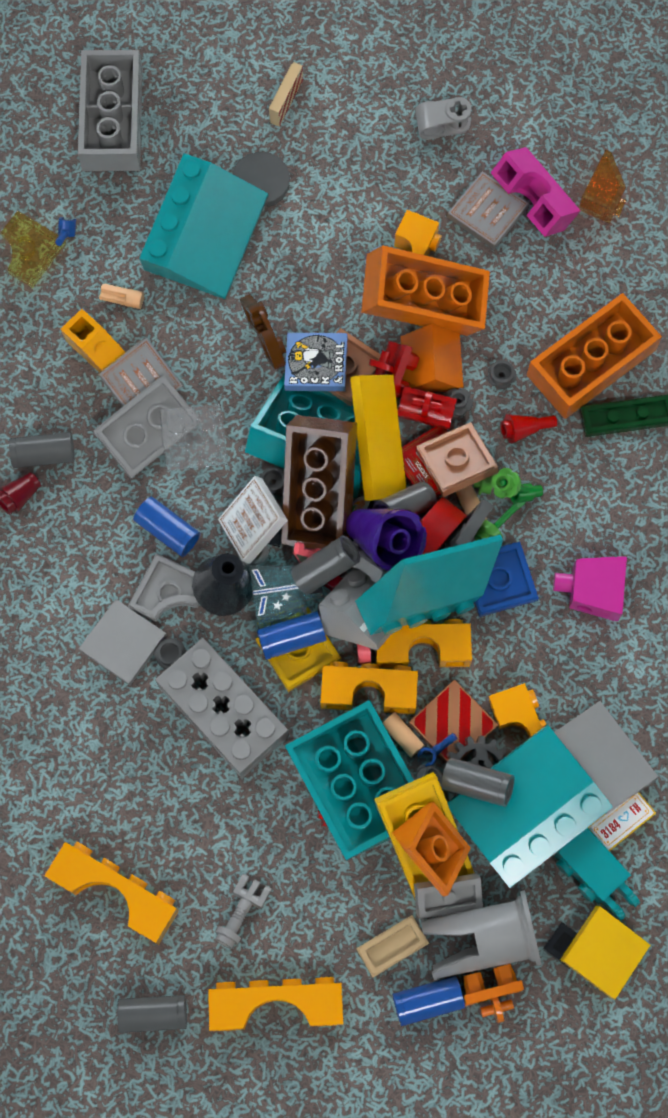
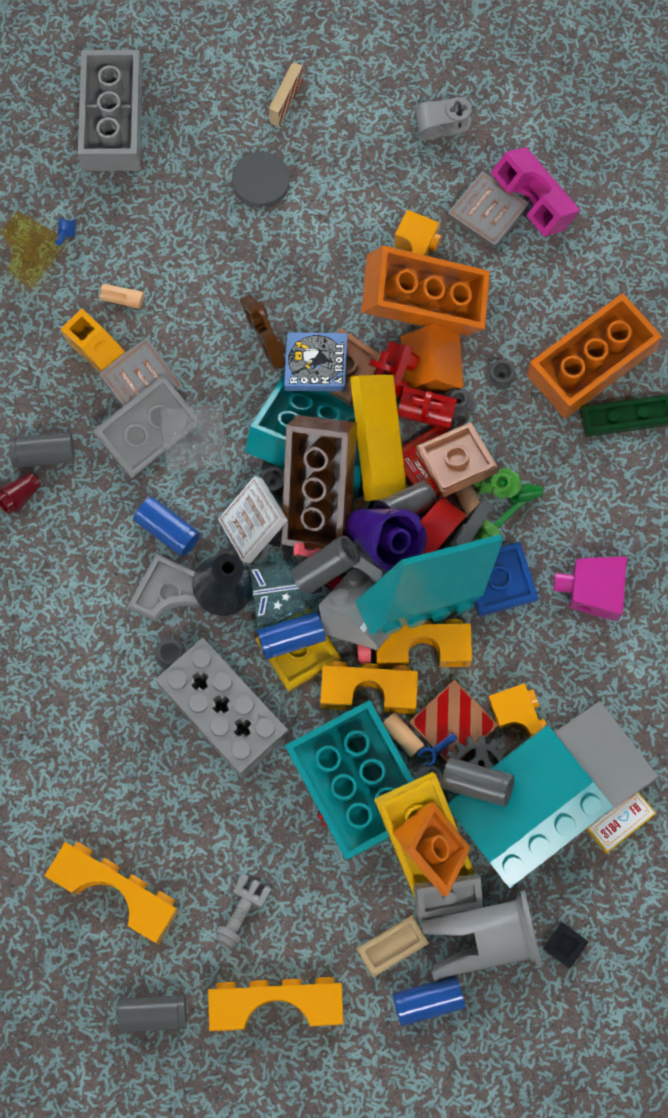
(122, 642): light grey tile -> none
(203, 227): teal slope -> none
(506, 985): orange hips -> none
(519, 426): red cone -> none
(596, 872): teal hinge -> none
(605, 191): clear orange slope -> none
(605, 952): yellow tile -> none

